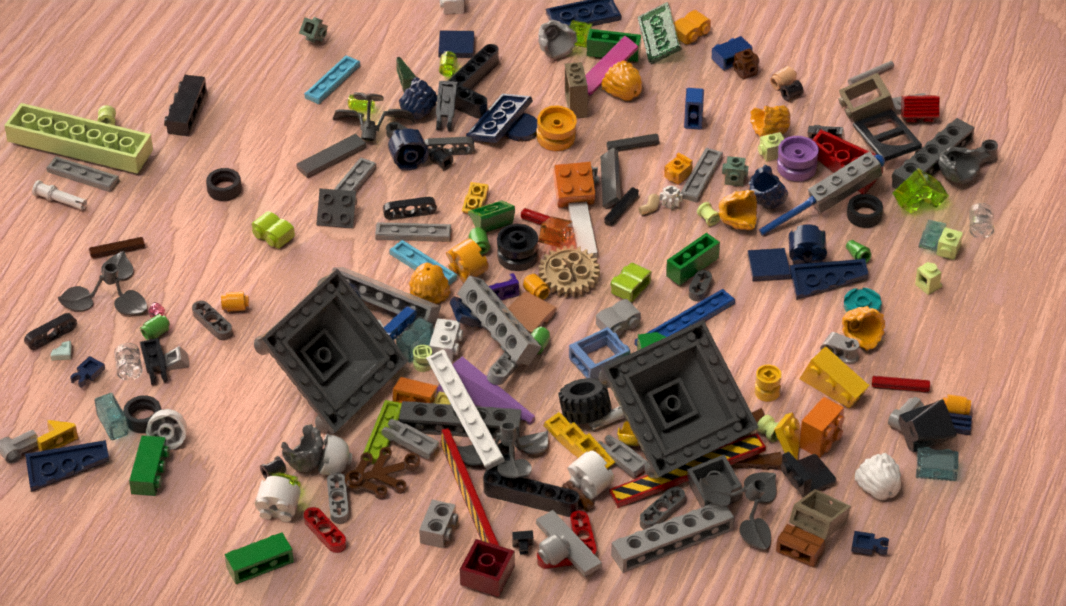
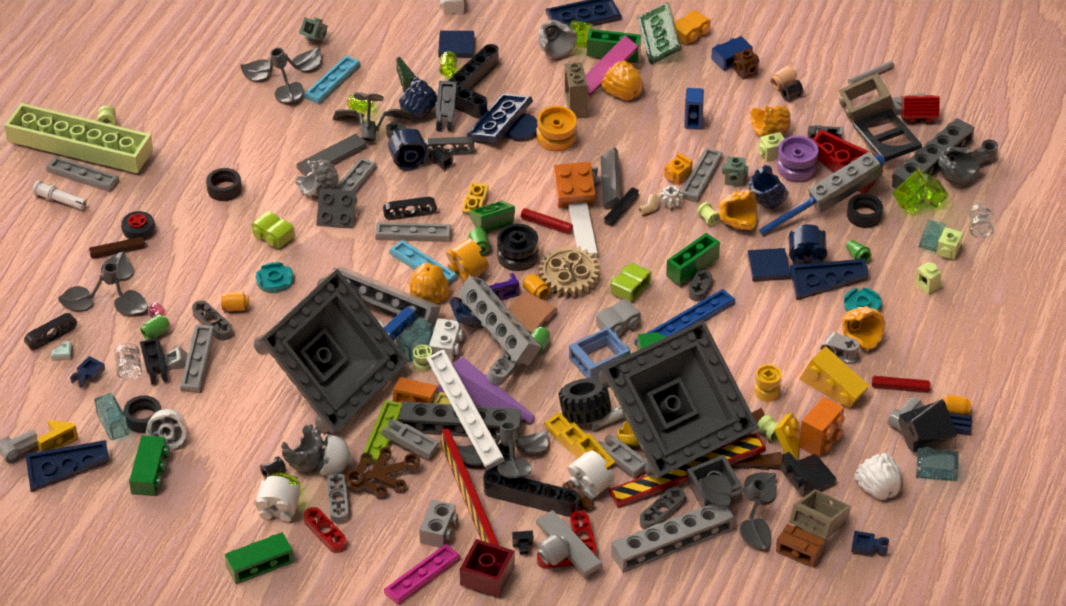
(137, 225): none -> black wheel
(185, 105): black brick -> none
(197, 358): none -> light grey tile
(274, 277): none -> teal tile
(287, 93): none -> dark grey plant
(322, 176): none -> light grey hair
(421, 574): none -> dark pink tile
(556, 231): clear orange brick -> none
(633, 142): dark grey axle -> none

